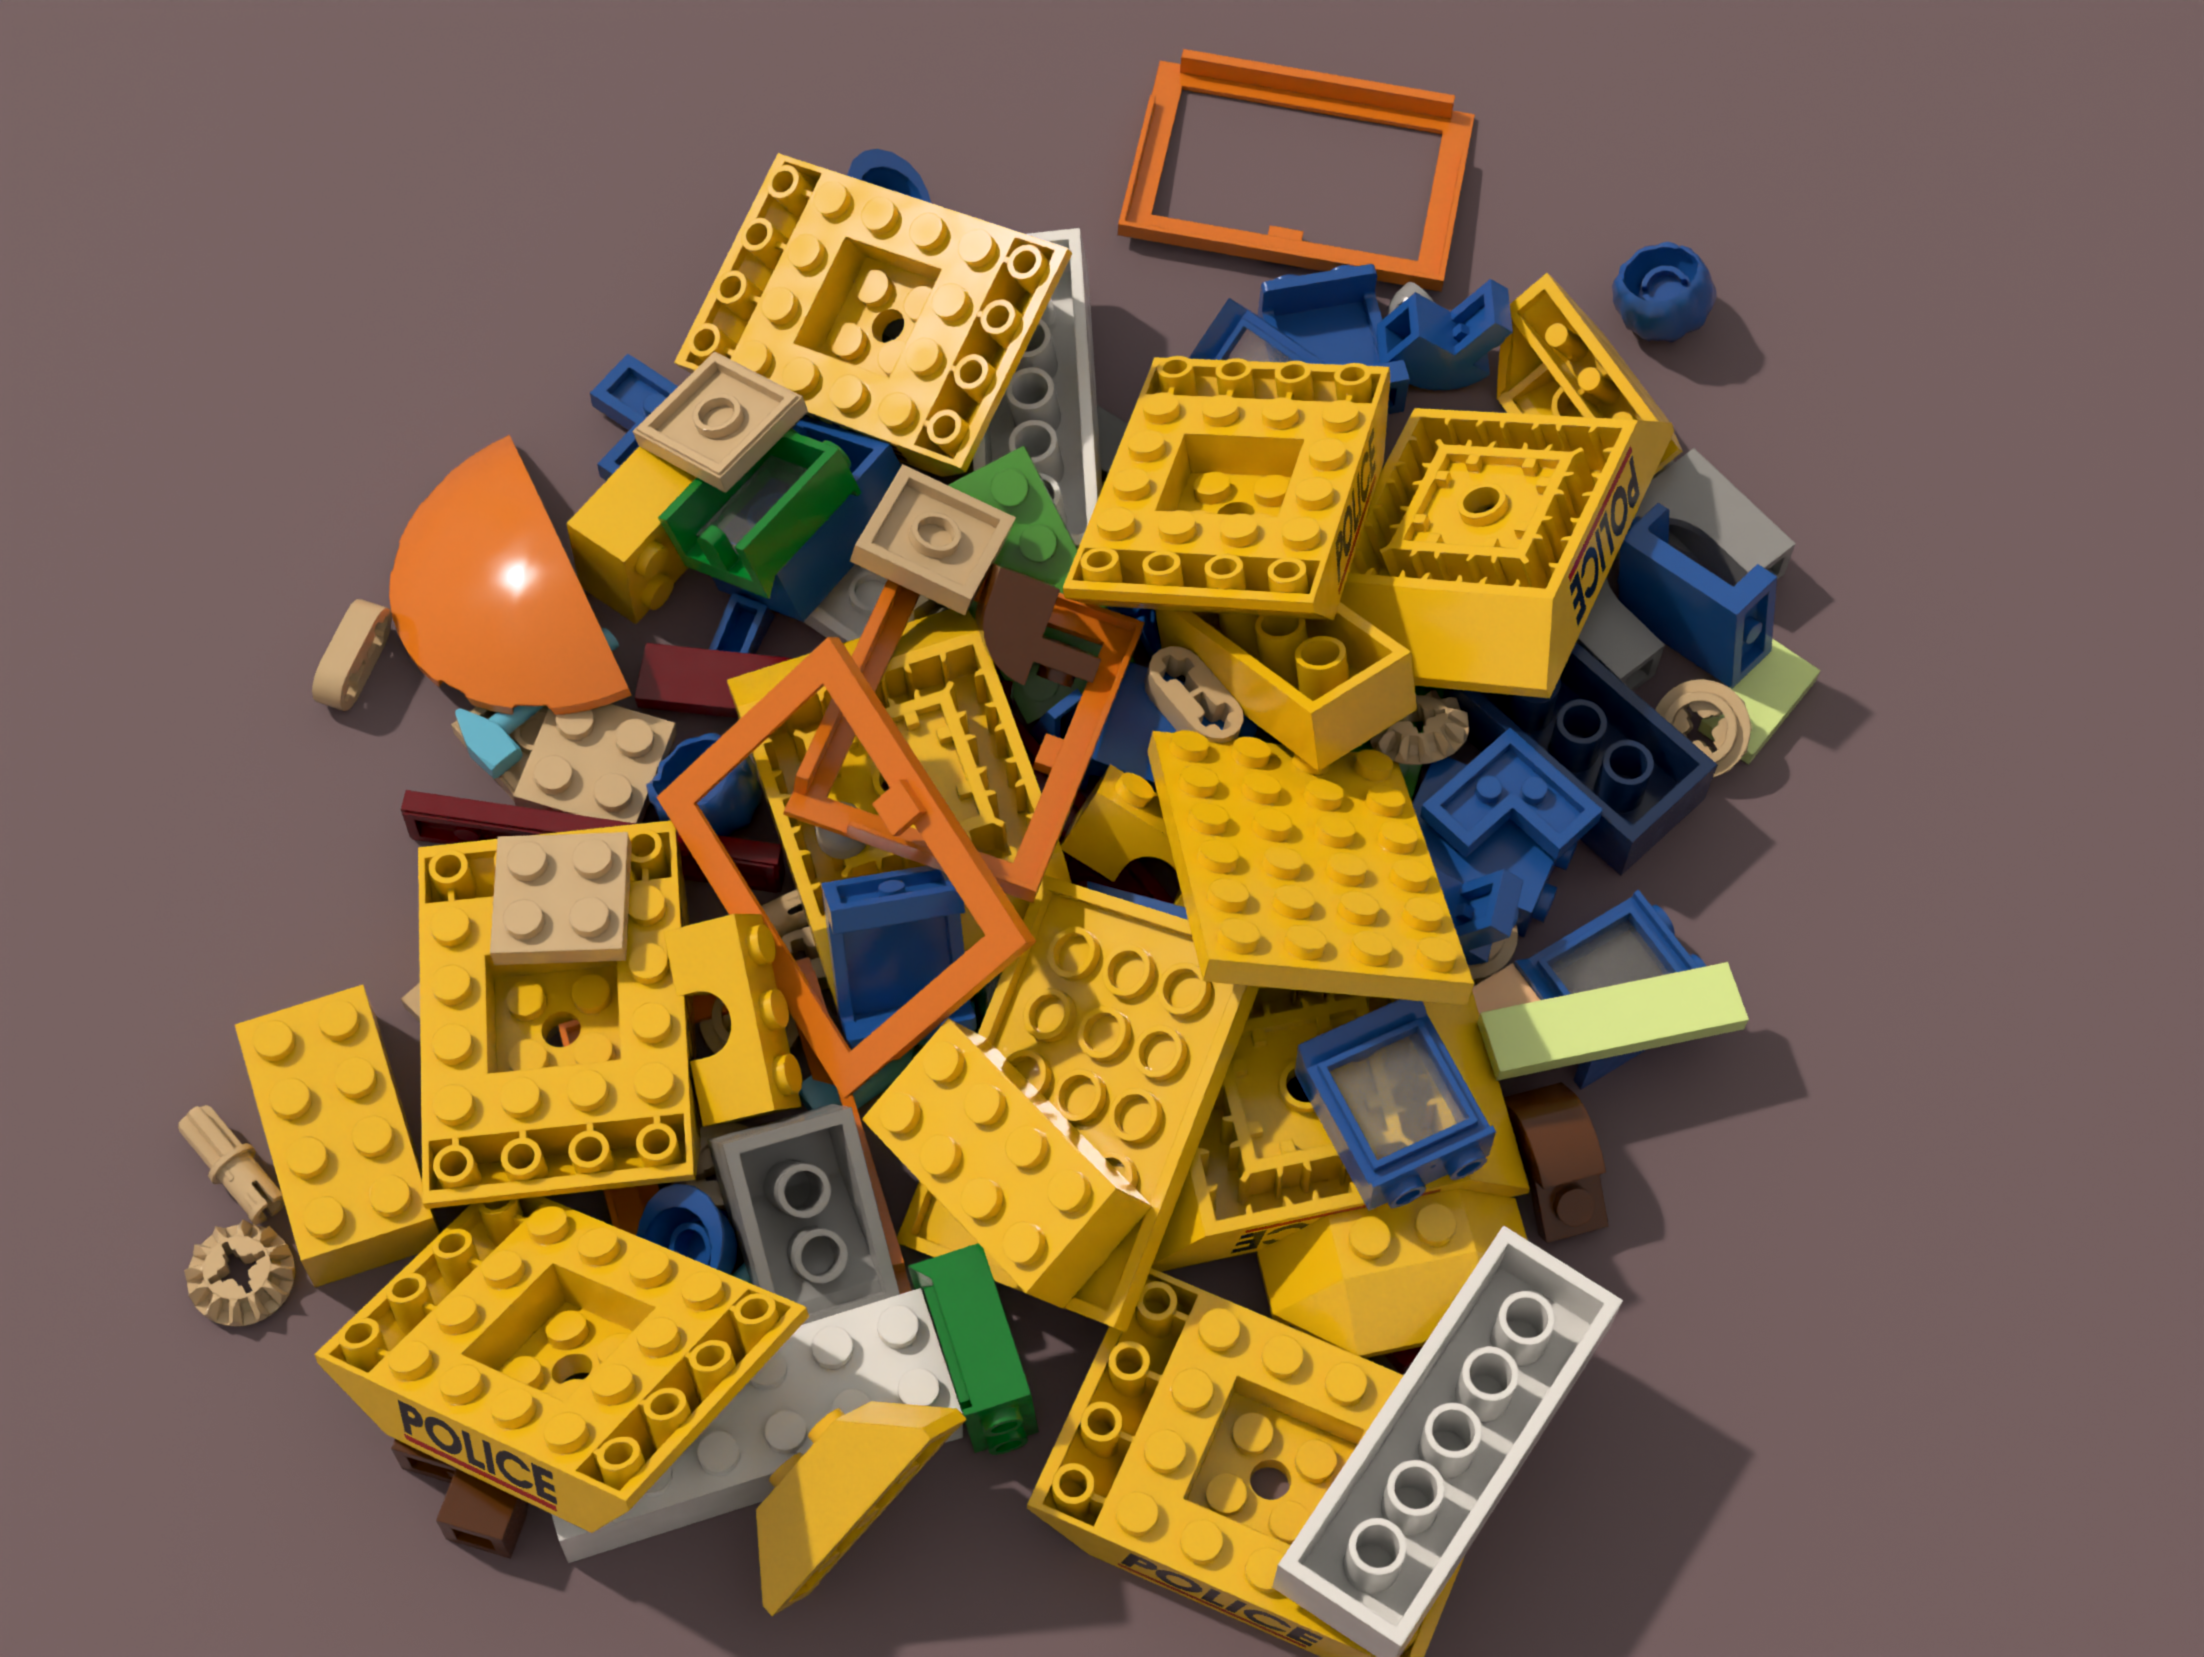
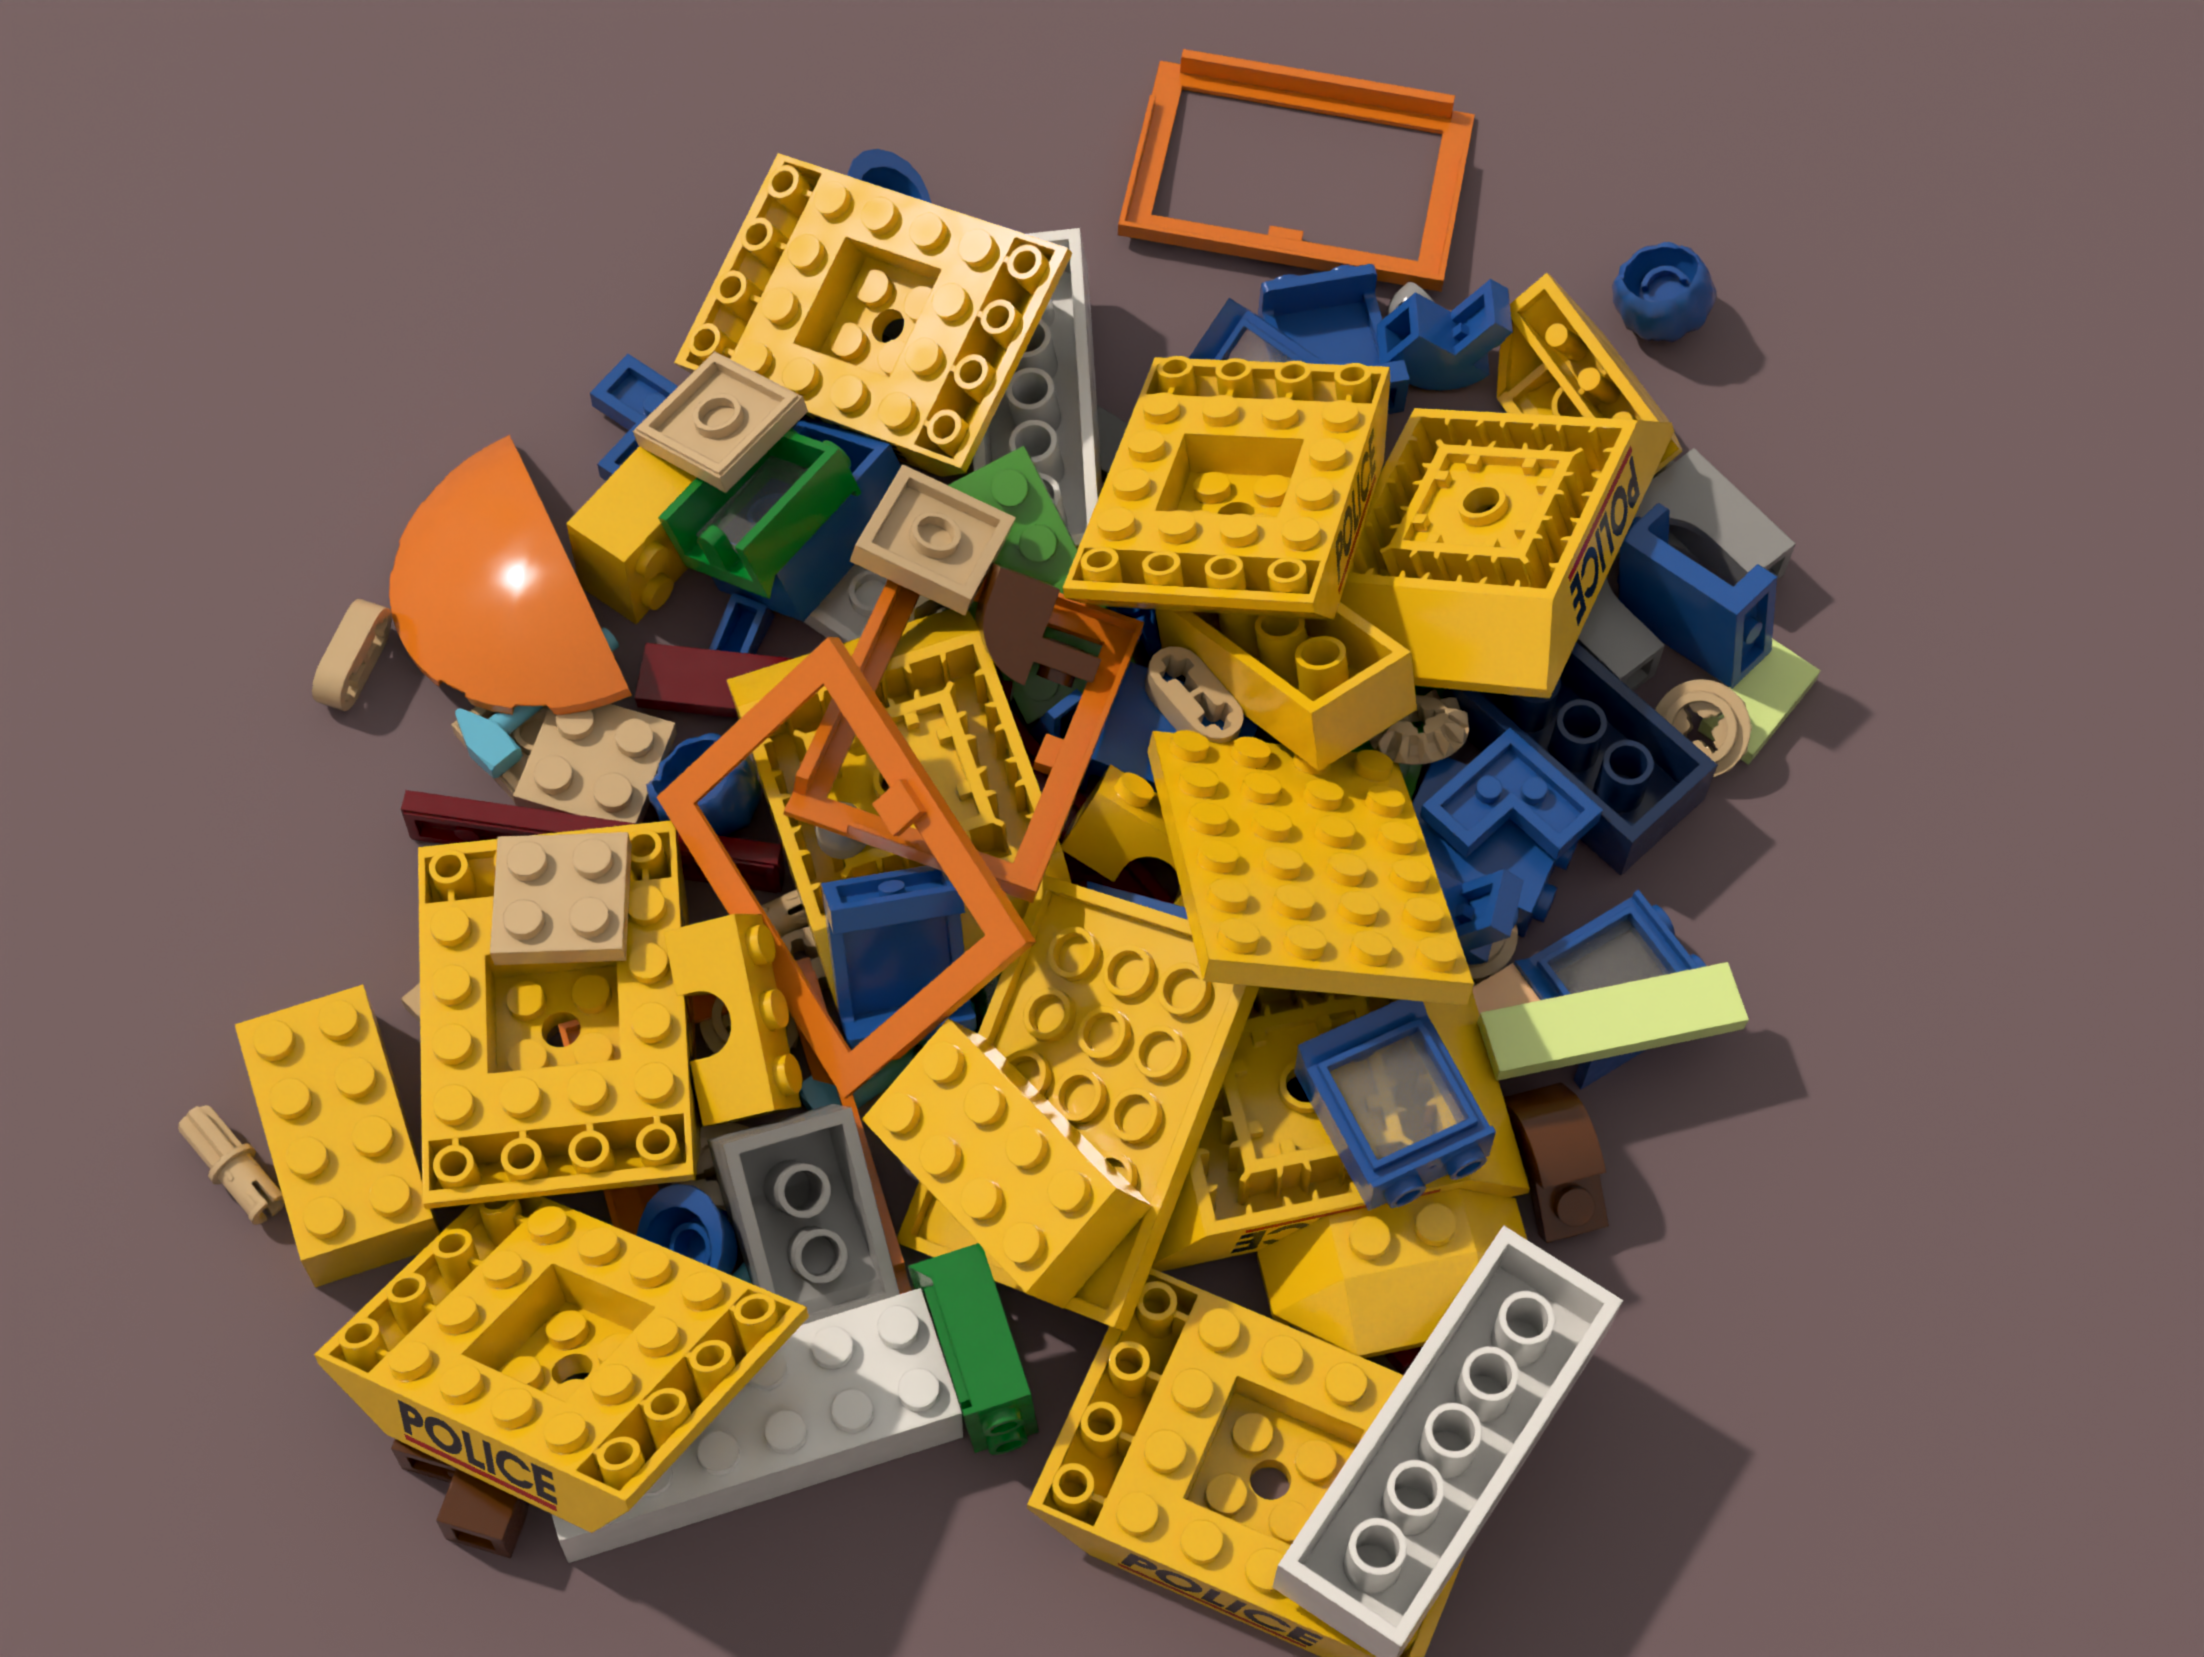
(270, 1277): tan gear -> none
(840, 1489): yellow wedge -> none

